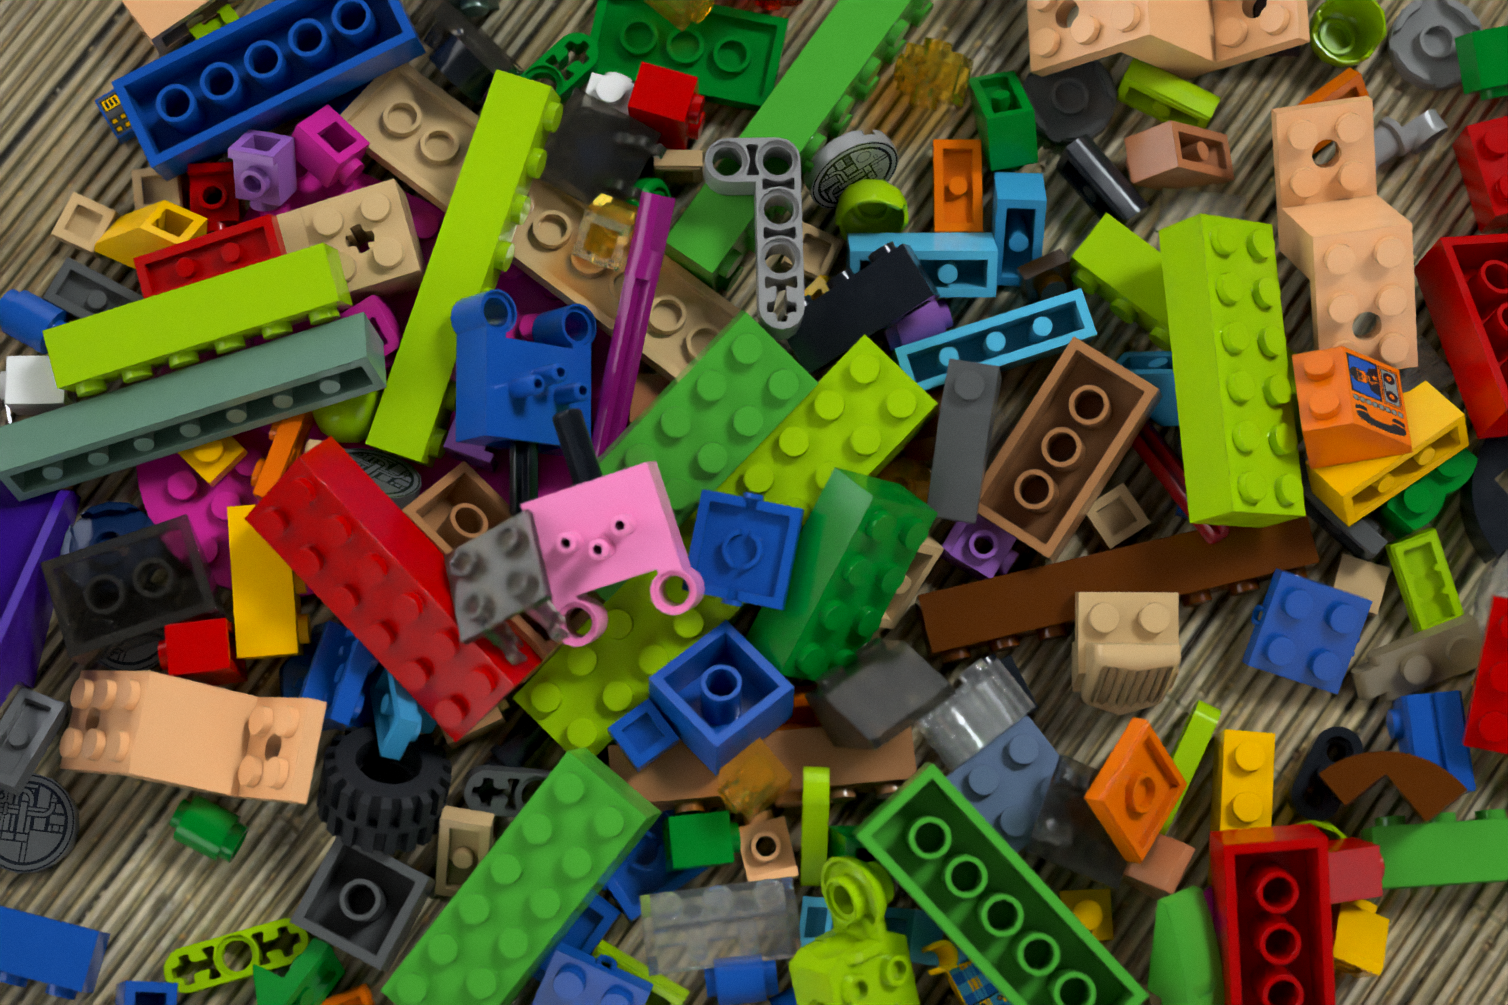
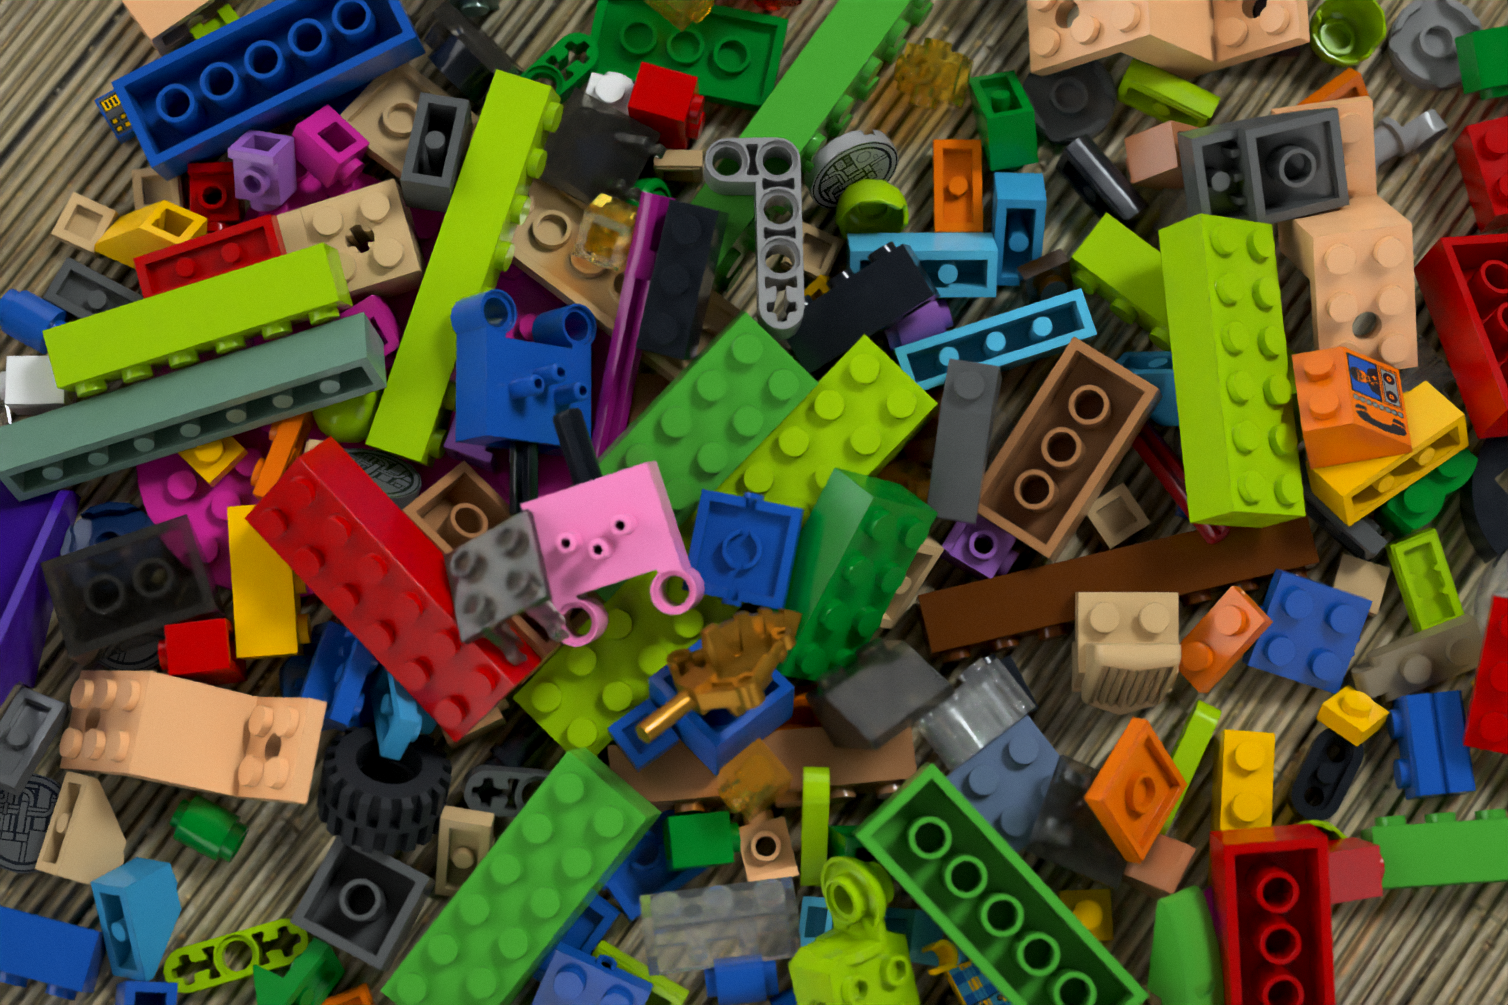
(82, 833): none -> tan slope
(137, 915): none -> dark azure slope
(436, 151): none -> dark grey brick
(682, 280): none -> black brick
(736, 664): none -> pearl gold bar
(1221, 639): none -> orange plate
(1265, 167): none -> dark grey slope
(1352, 715): none -> yellow plate
(1358, 938): yellow slope -> none
(1419, 781): reddish brown brick -> none

